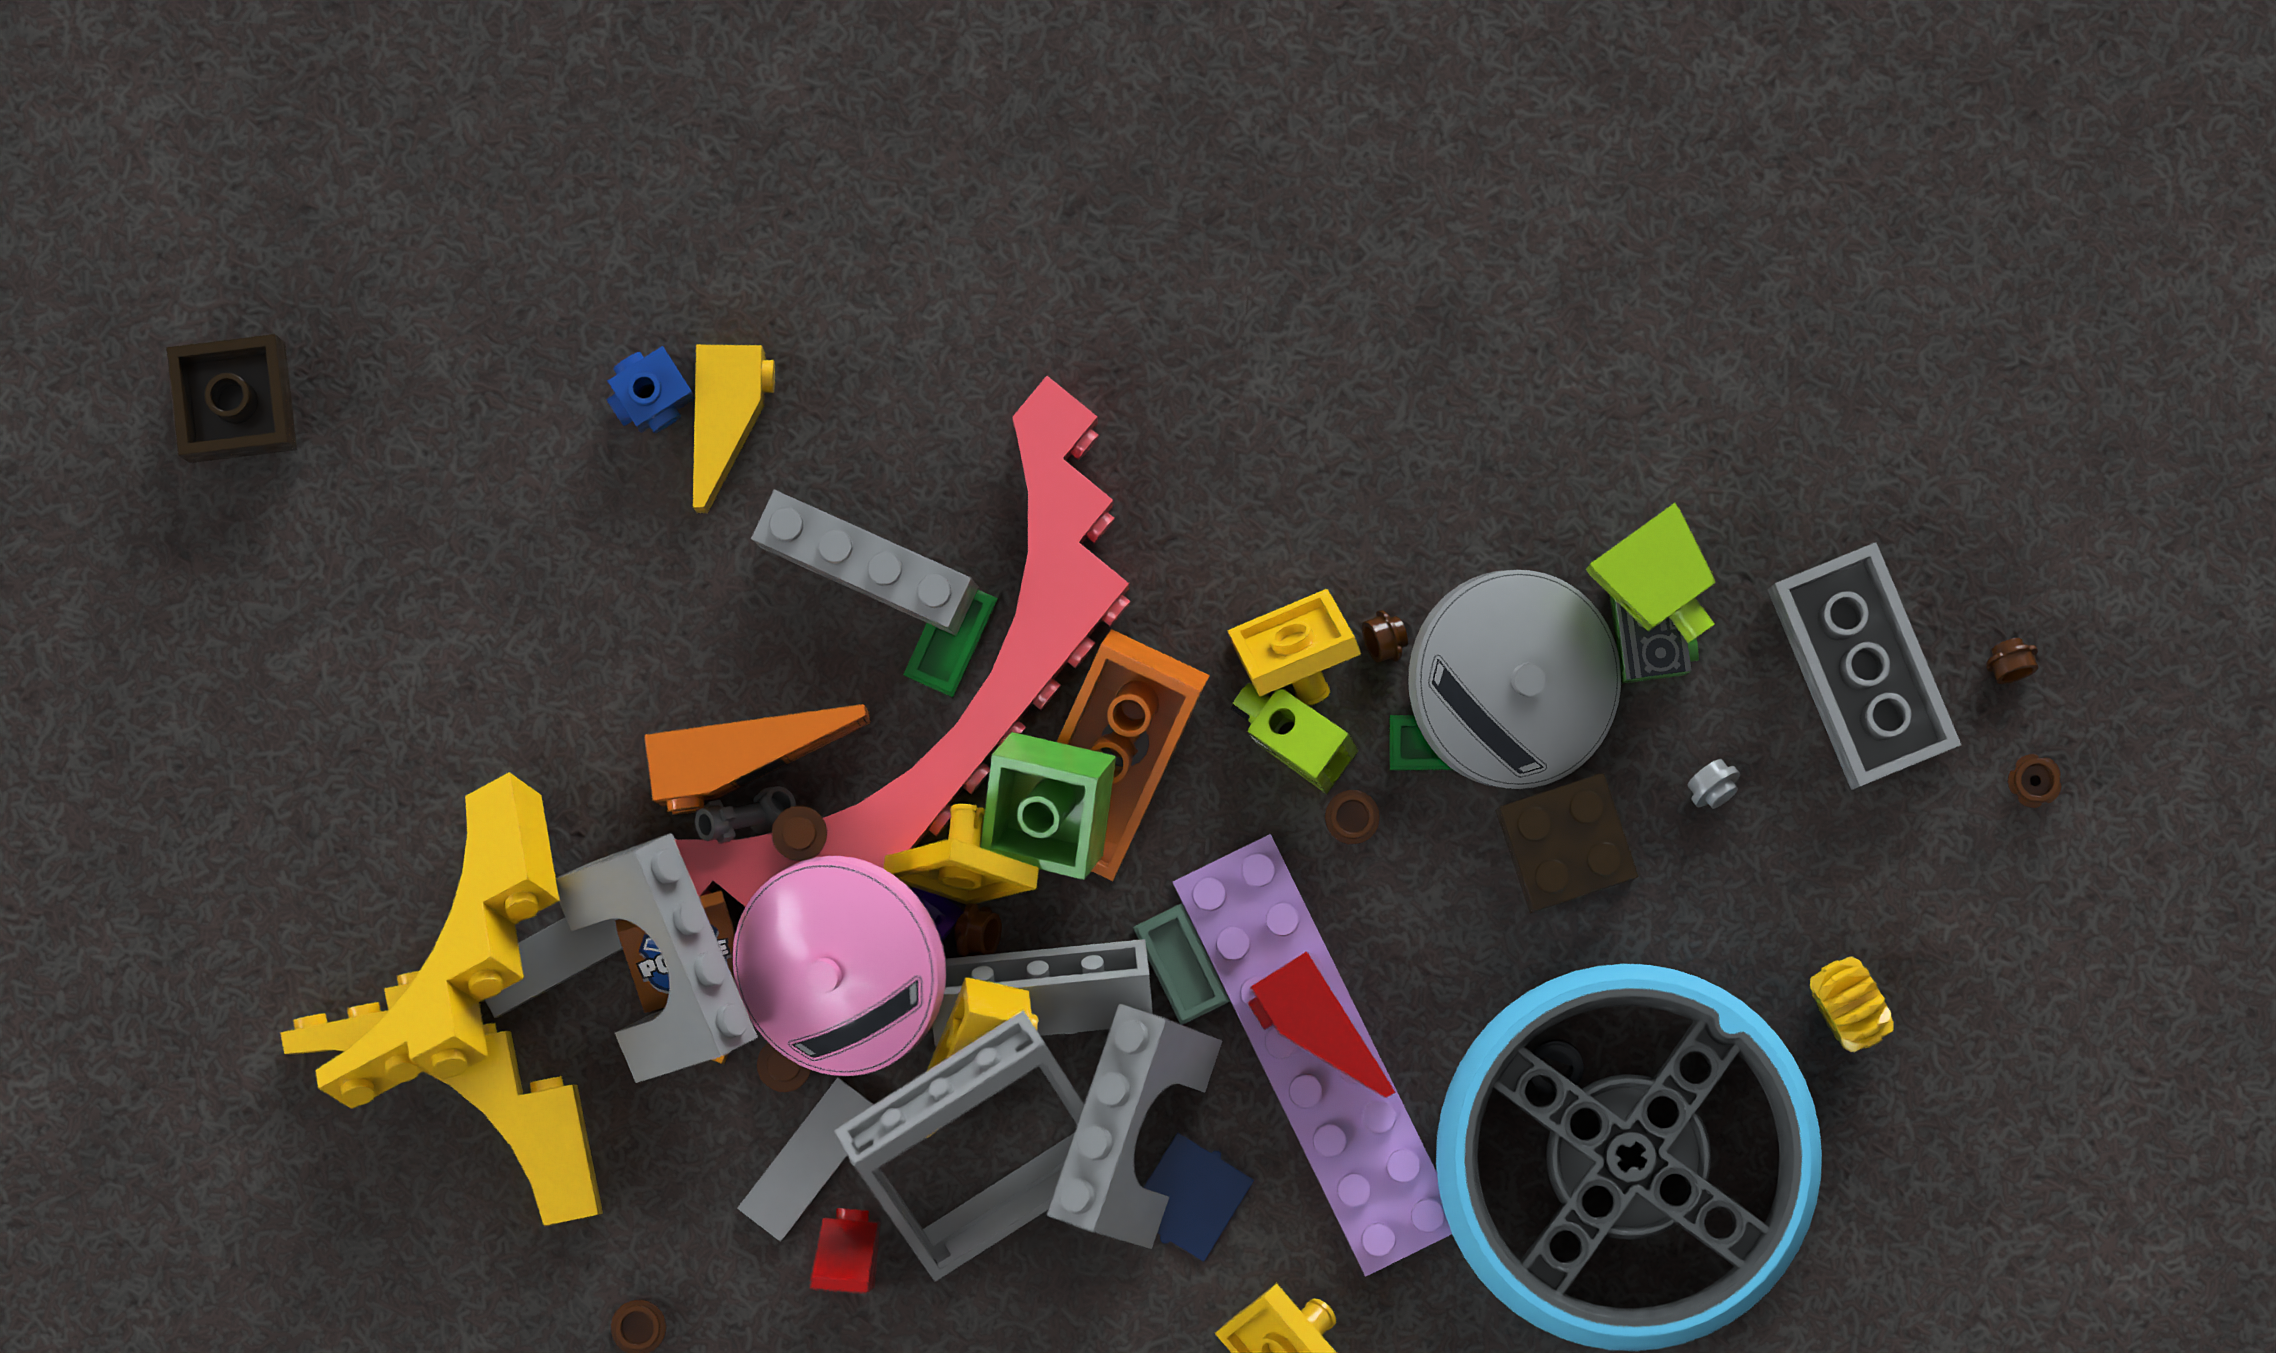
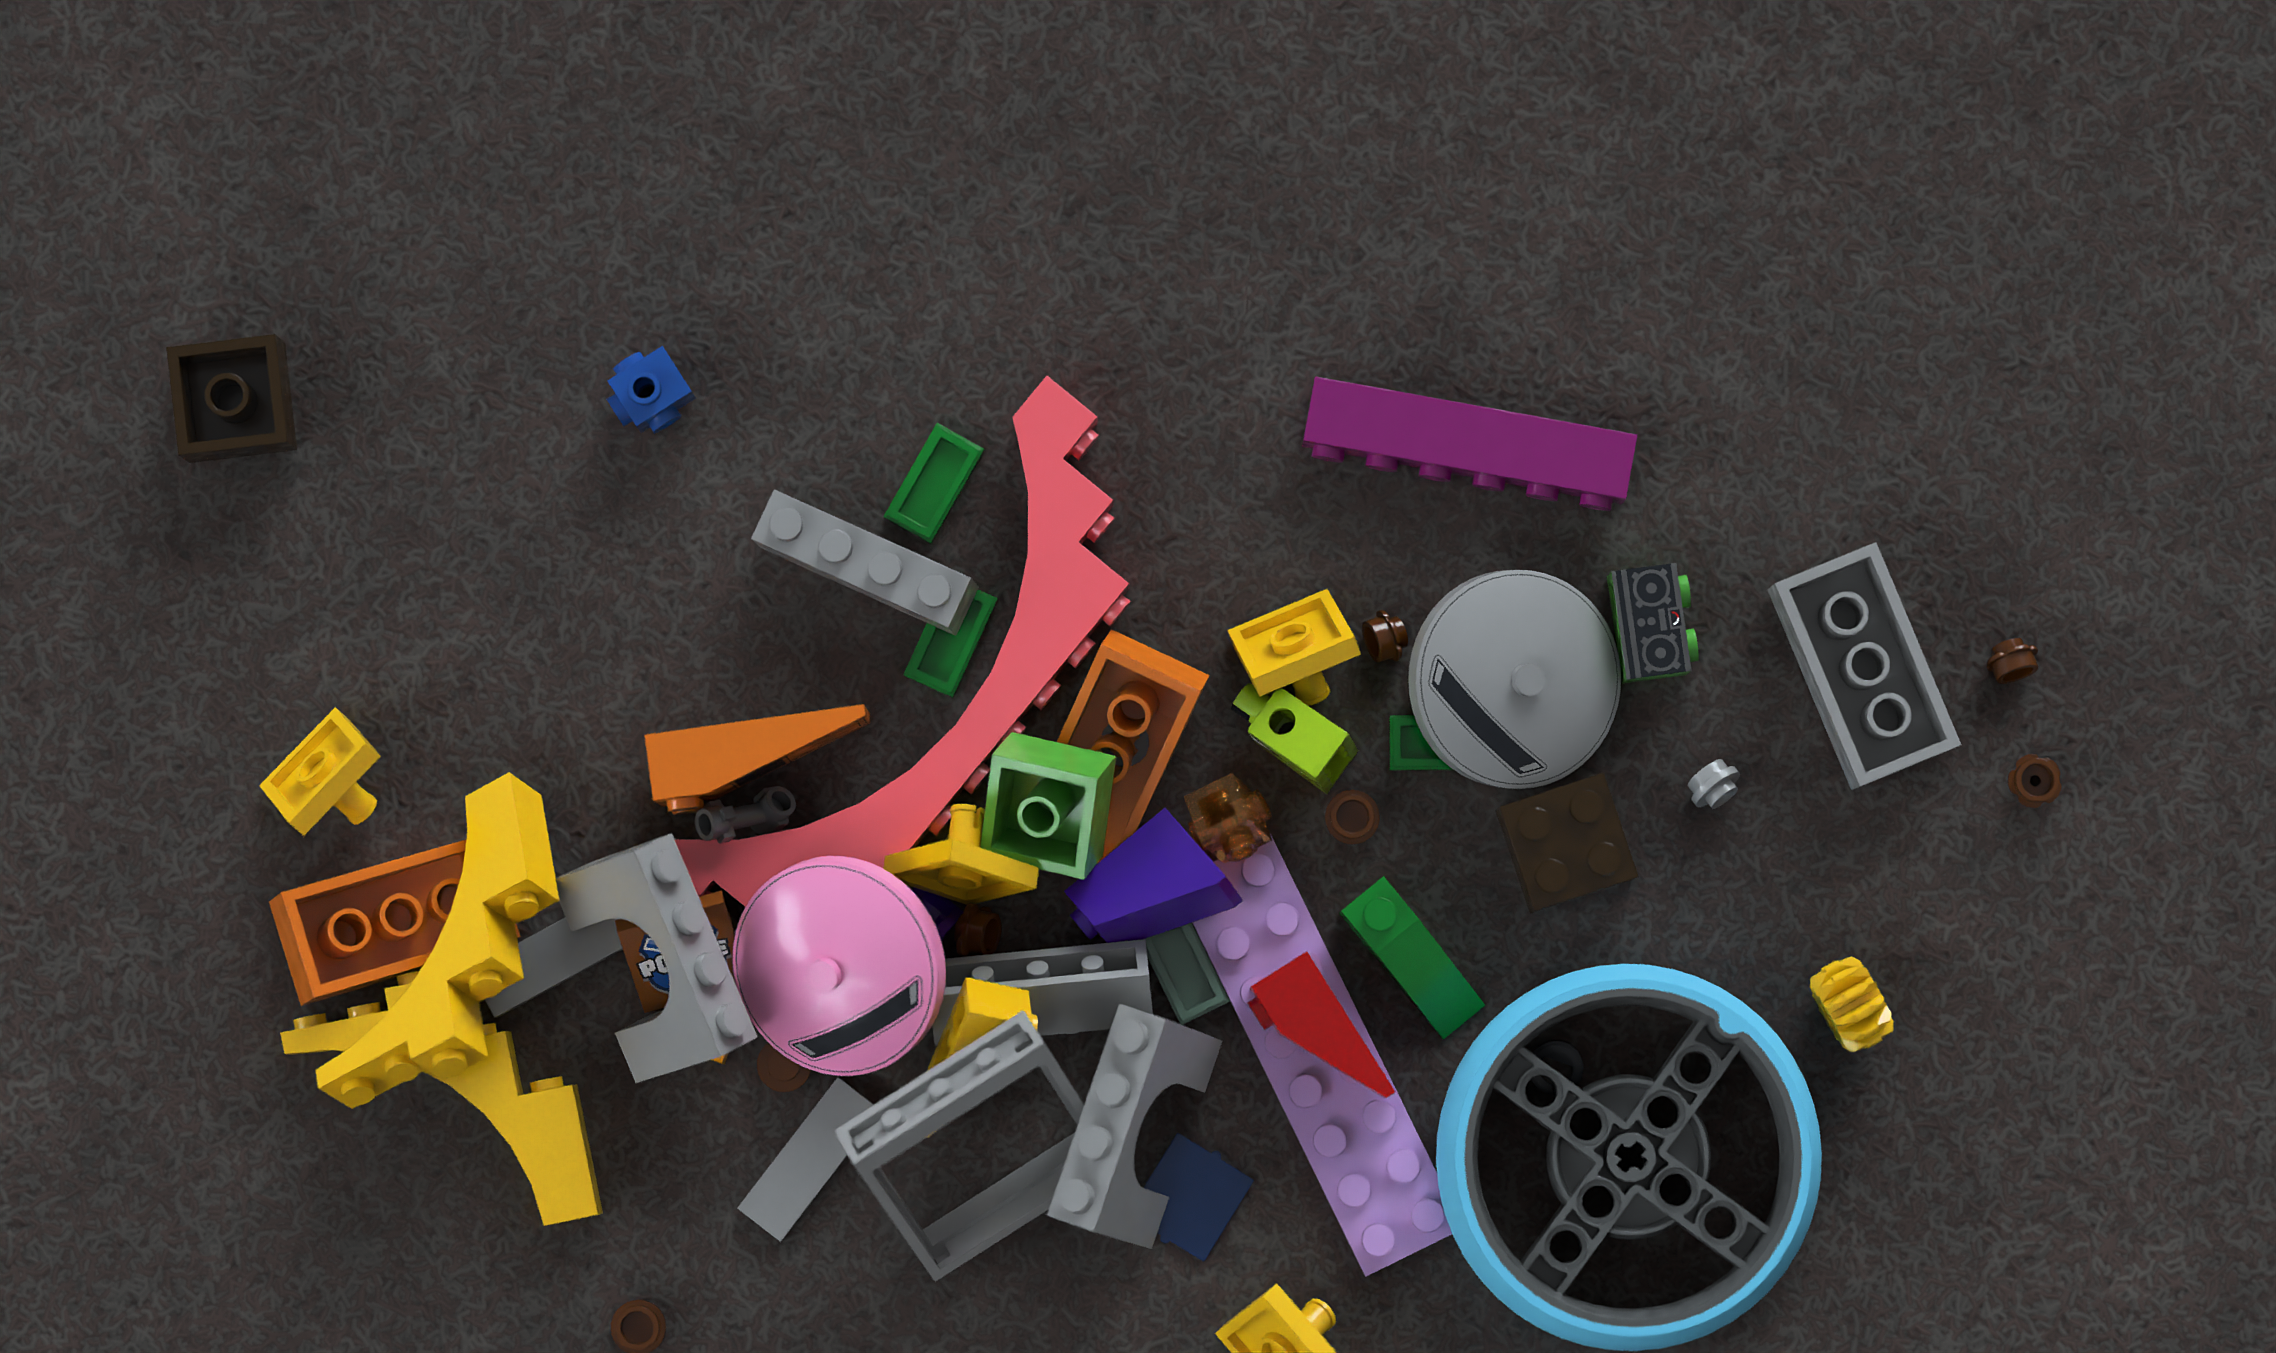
(324, 775): none -> yellow tile
(367, 922): none -> orange slope
(727, 404): yellow slope -> none
(799, 833): reddish brown plate -> none
(847, 1252): red slope -> none
(934, 483): none -> green tile
(1150, 885): none -> dark purple slope
(1228, 819): none -> clear orange brick
(1412, 957): none -> green slope
(1469, 442): none -> magenta brick
(1658, 575): lime torso -> none

